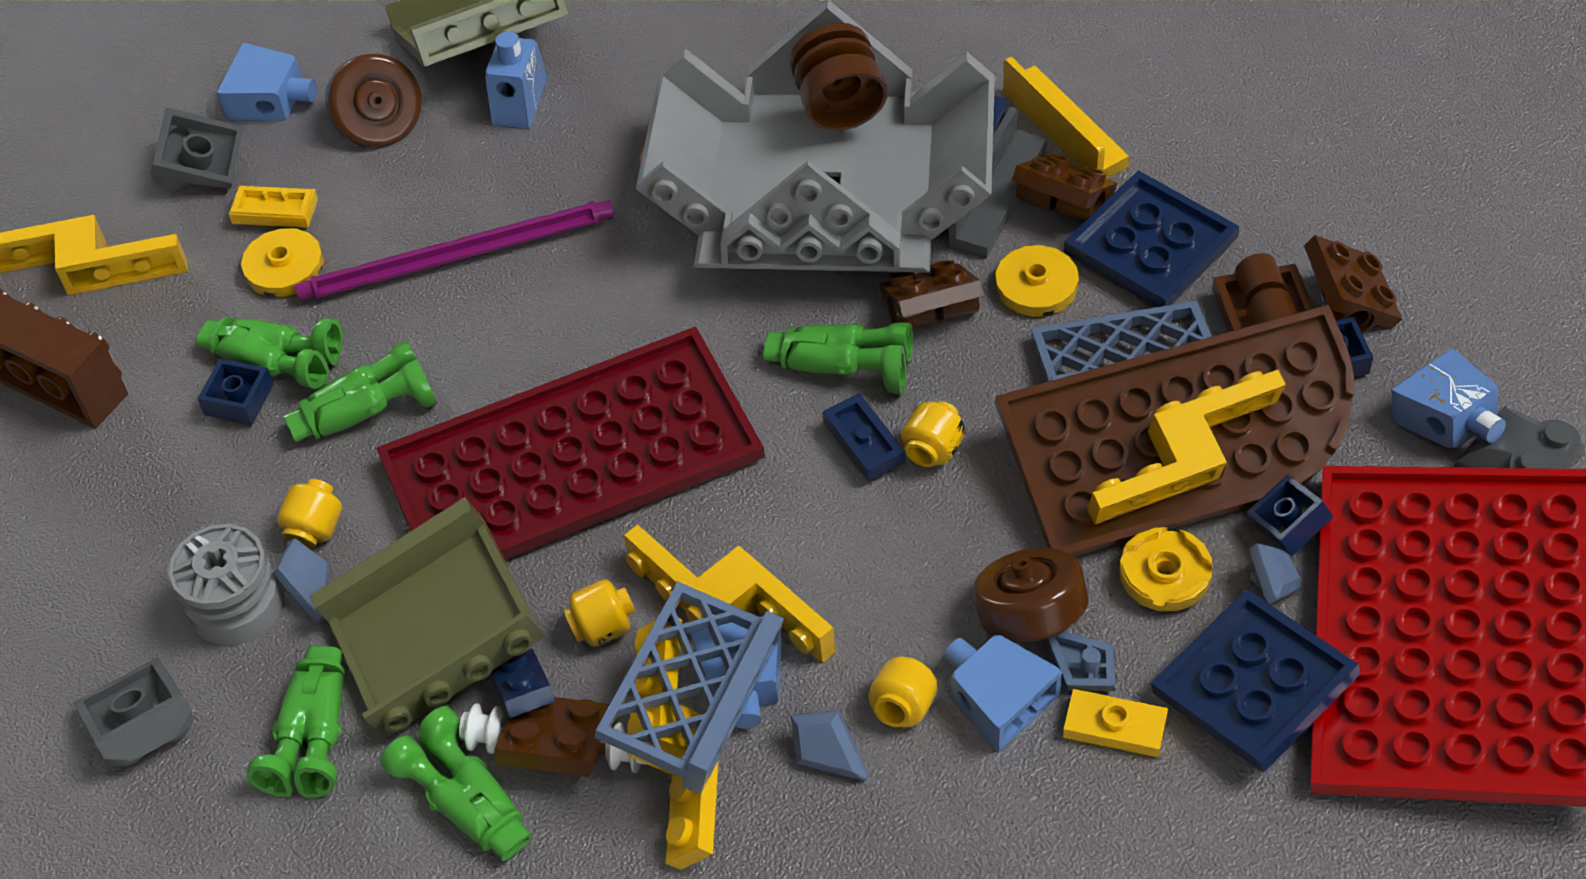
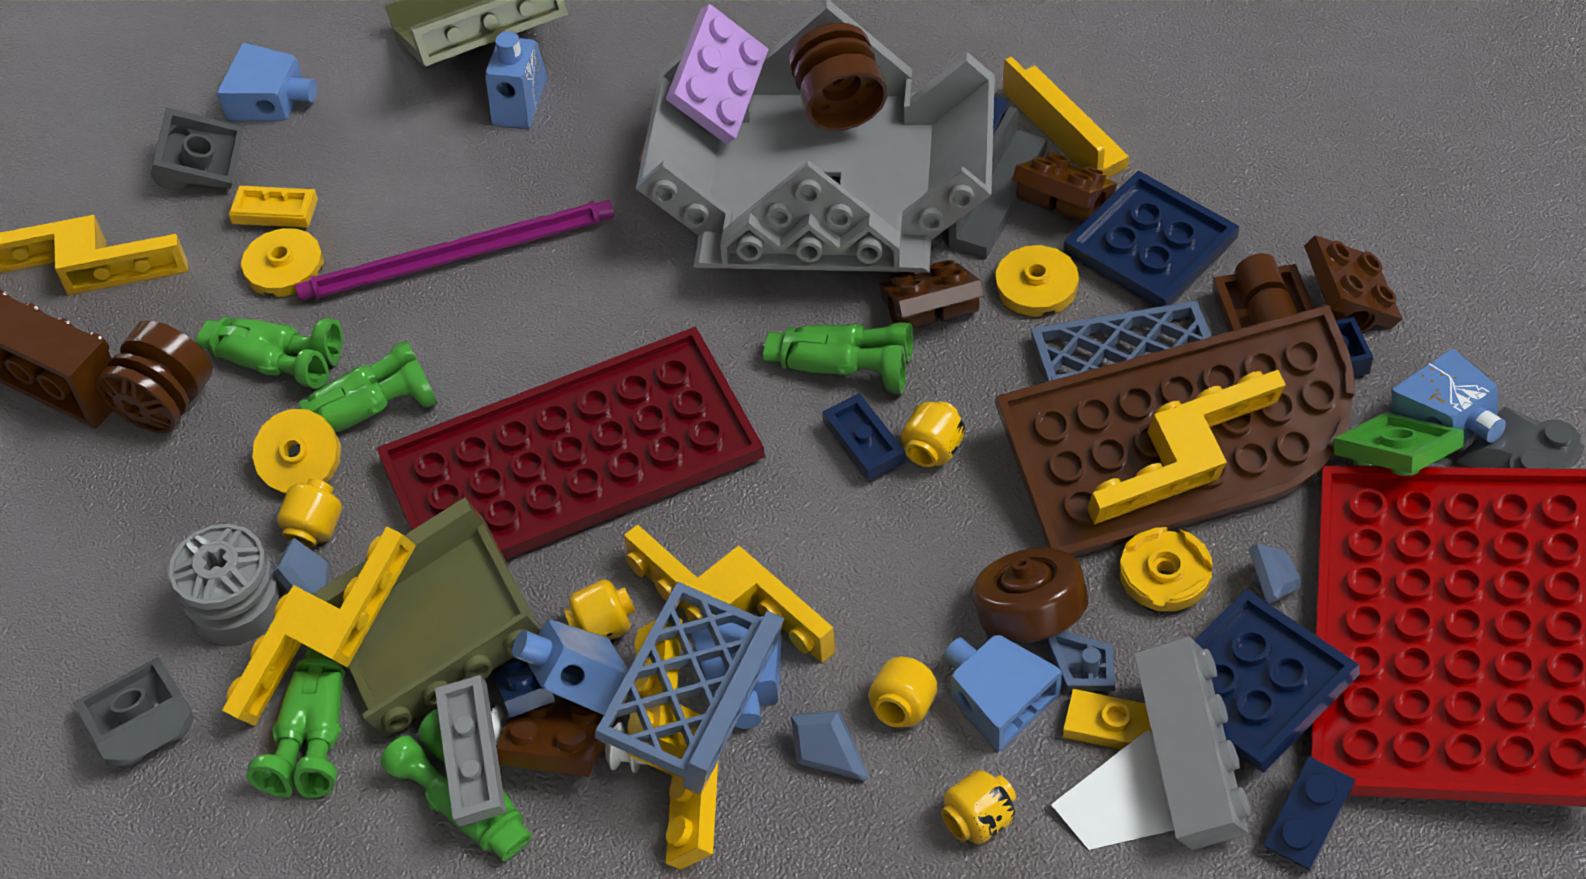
(154, 376): none -> reddish brown wheel
(235, 391): dark blue piece -> none
(318, 449): none -> yellow plate
(318, 625): none -> yellow bracket
(373, 100): reddish brown wheel -> none
(470, 751): none -> light grey plate
(573, 664): none -> medium blue torso
(717, 74): none -> lavender plate
(978, 807): none -> yellow head
(1119, 798): none -> white sticker
(1192, 743): none -> light grey brick
(1289, 514): dark blue piece -> none
(1309, 813): none -> dark blue plate
(1398, 443): none -> bright green plate

